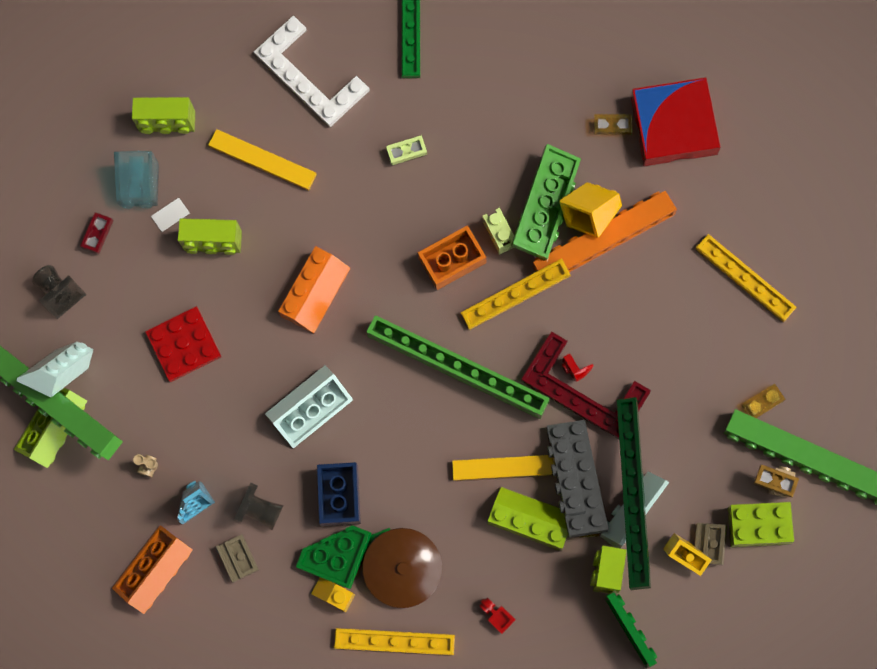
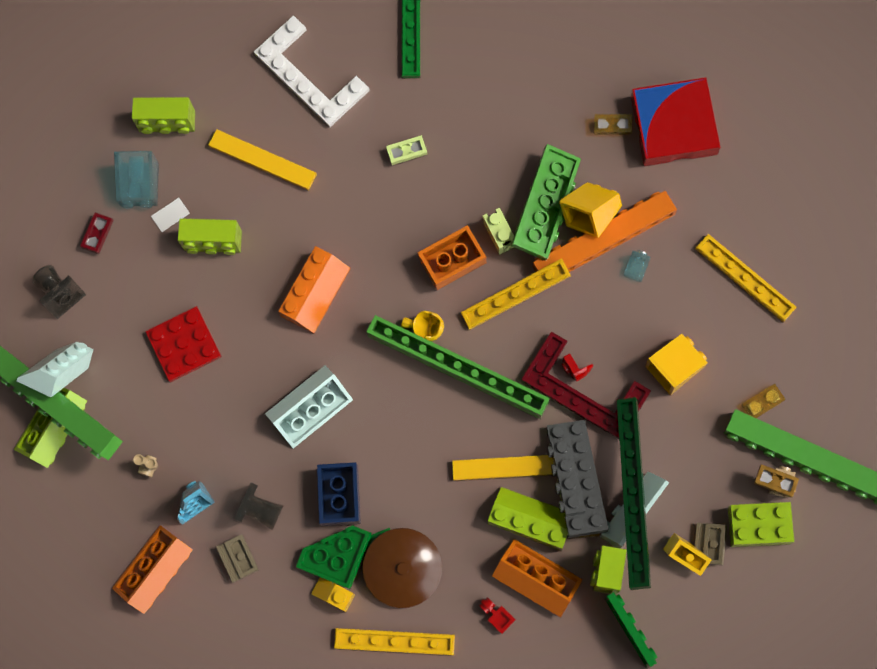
(426, 325): none -> yellow hair
(537, 578): none -> orange slope
(637, 265): none -> clear light blue bracket
(676, 363): none -> yellow slope

